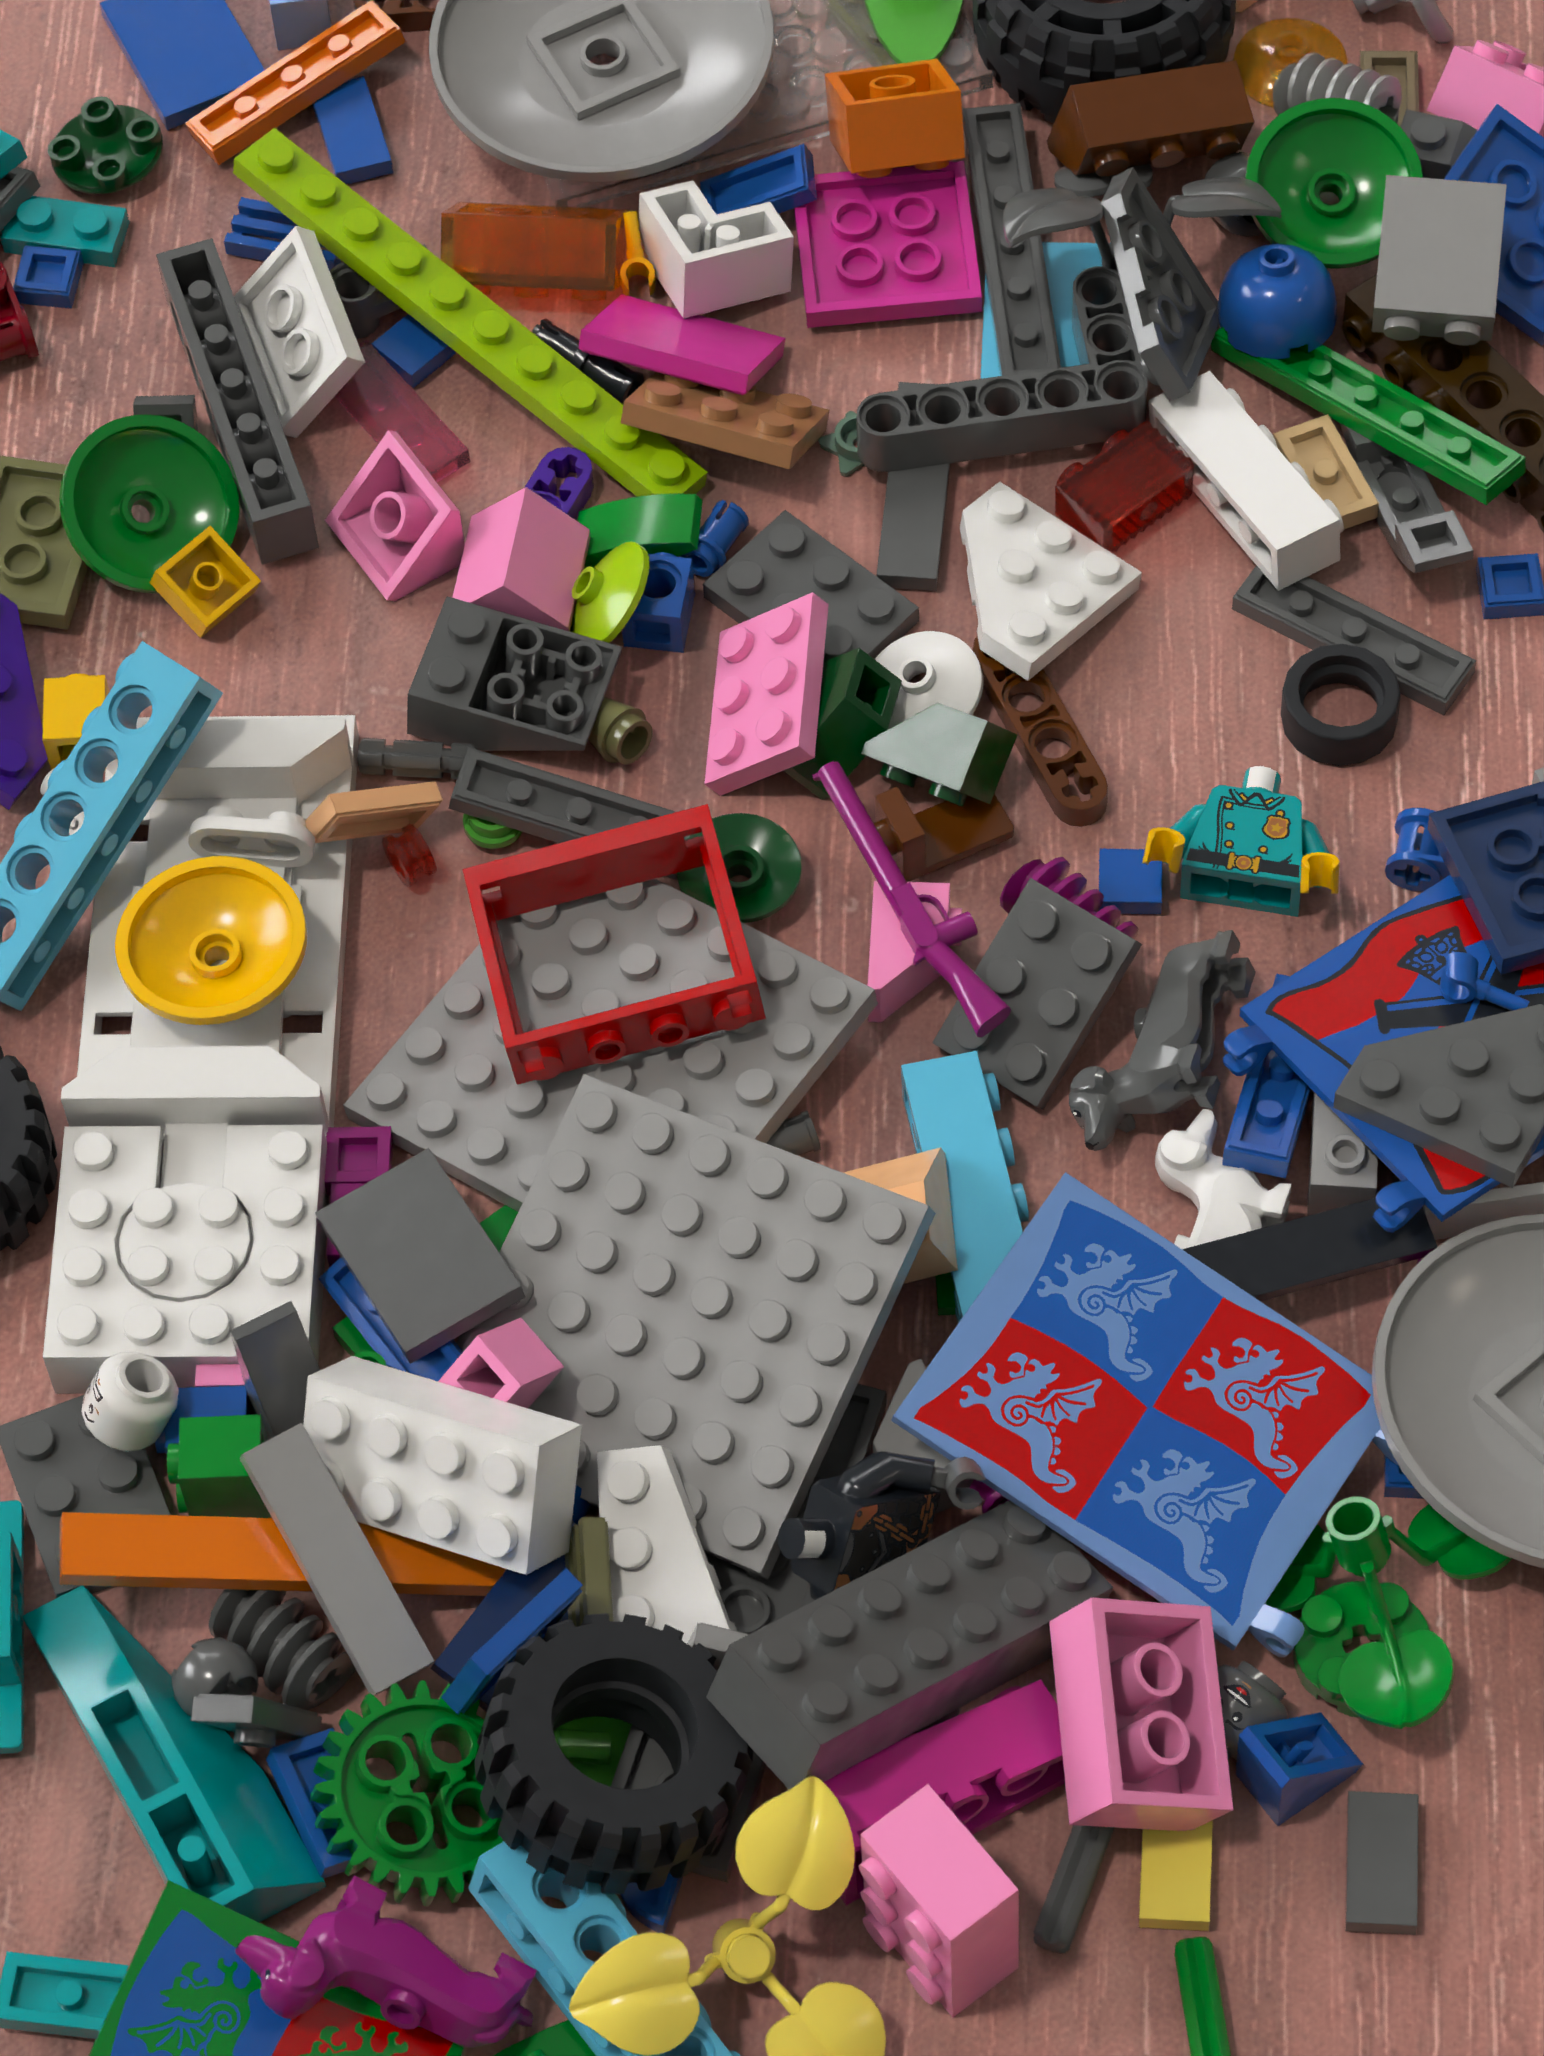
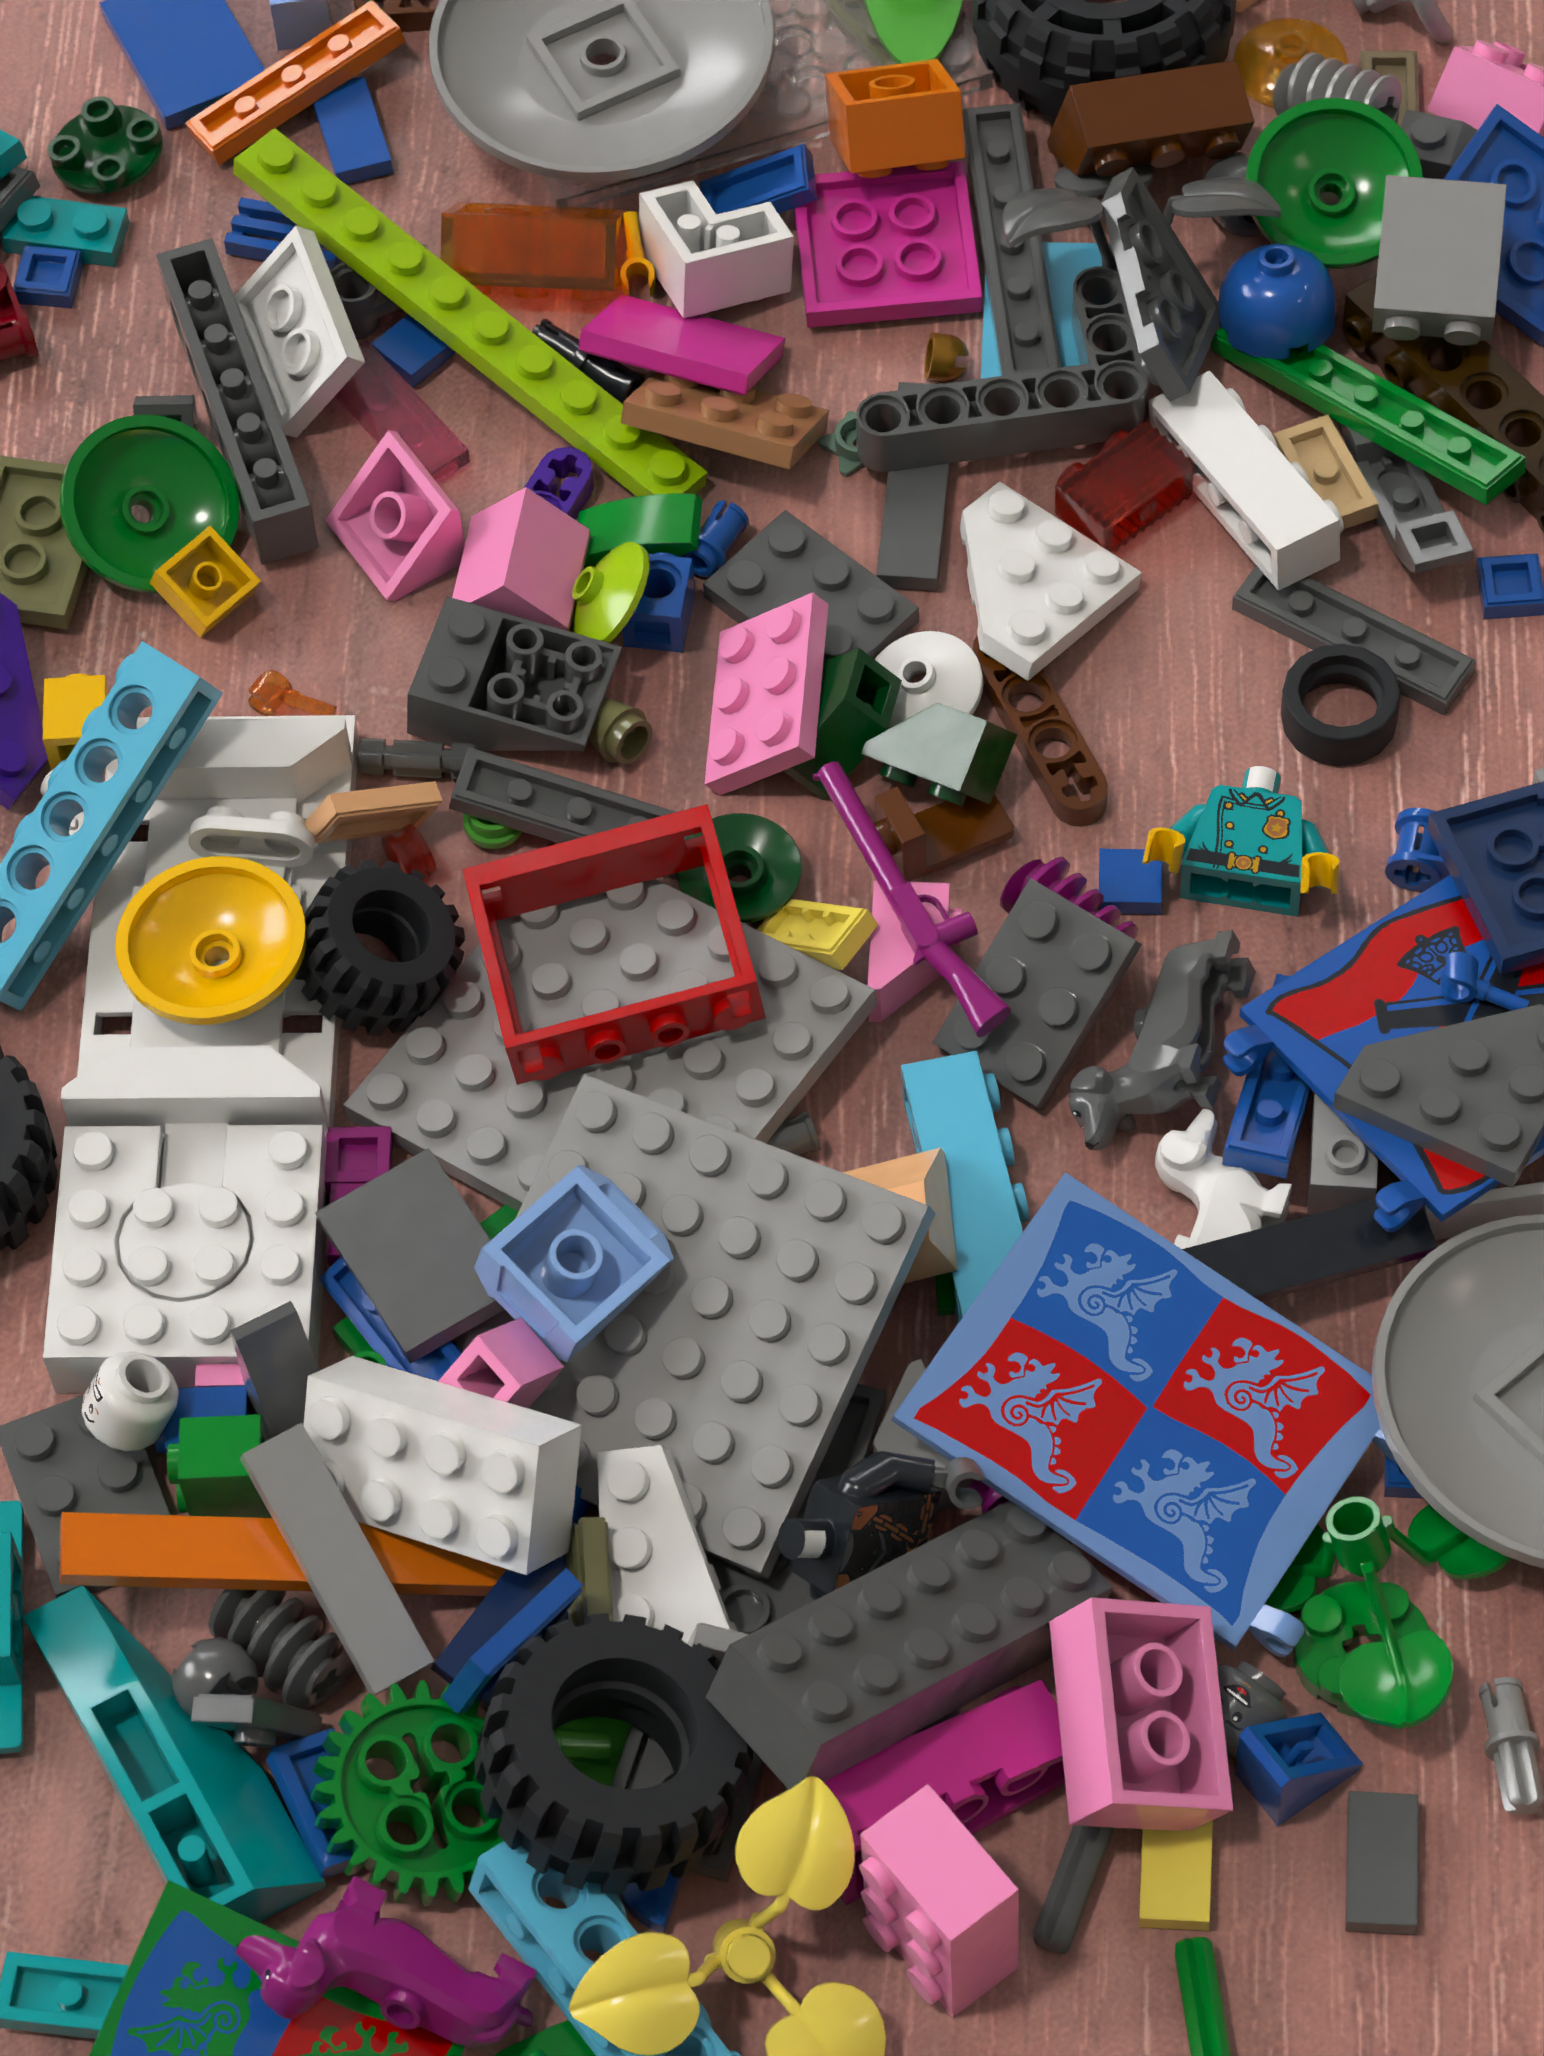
(273, 690): none -> clear orange hand
(403, 916): none -> black tyre
(573, 1260): none -> light blue slope
(821, 930): none -> light yellow plate
(941, 357): none -> pearl gold hinge
(1512, 1745): none -> light grey axle

